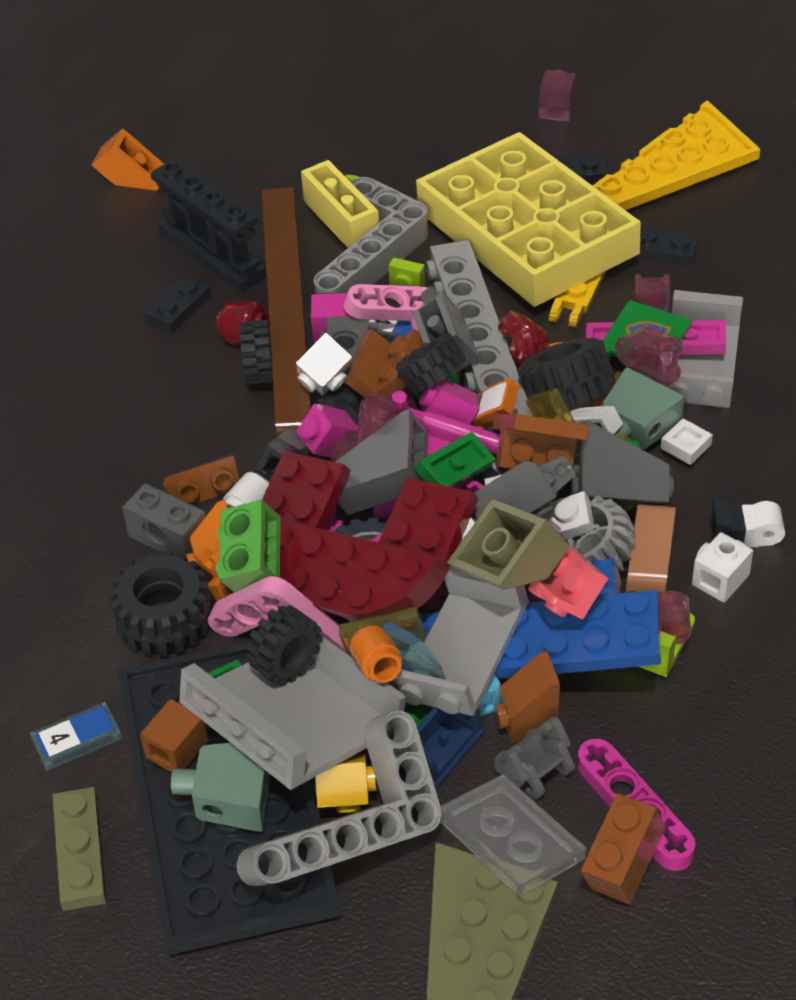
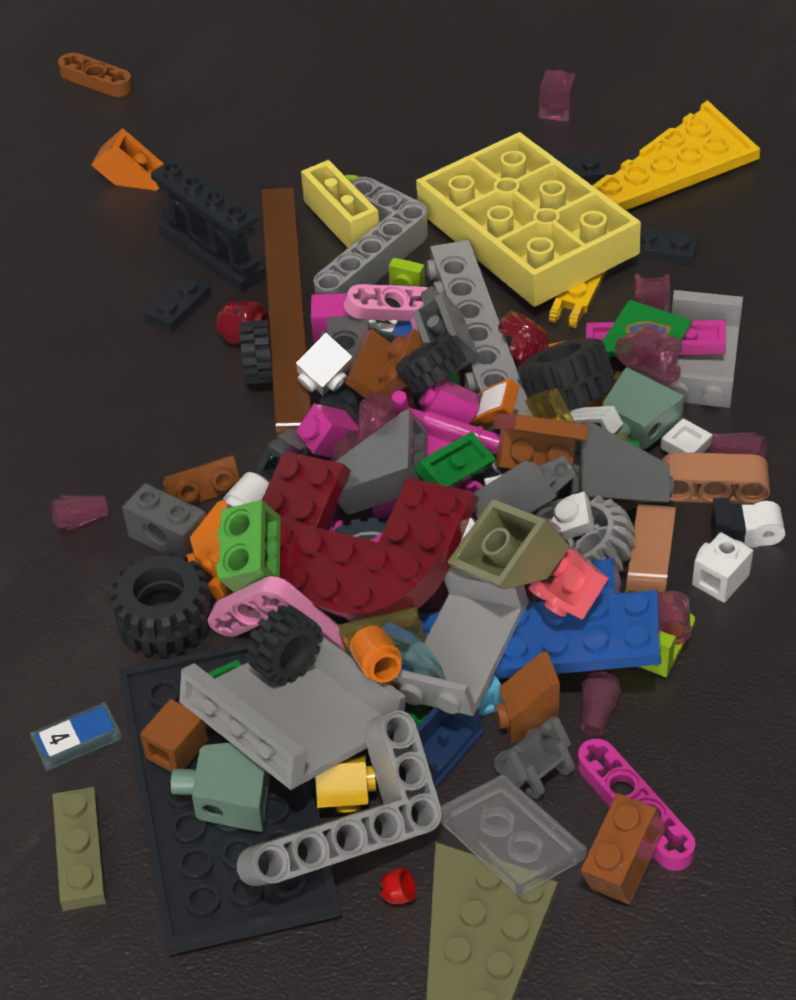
(76, 510): none -> clear pink cone
(110, 80): none -> dark orange beam
(398, 886): none -> red hinge
(599, 699): none -> clear pink cone
(718, 475): none -> nougat beam
(739, 443): none -> clear pink cone

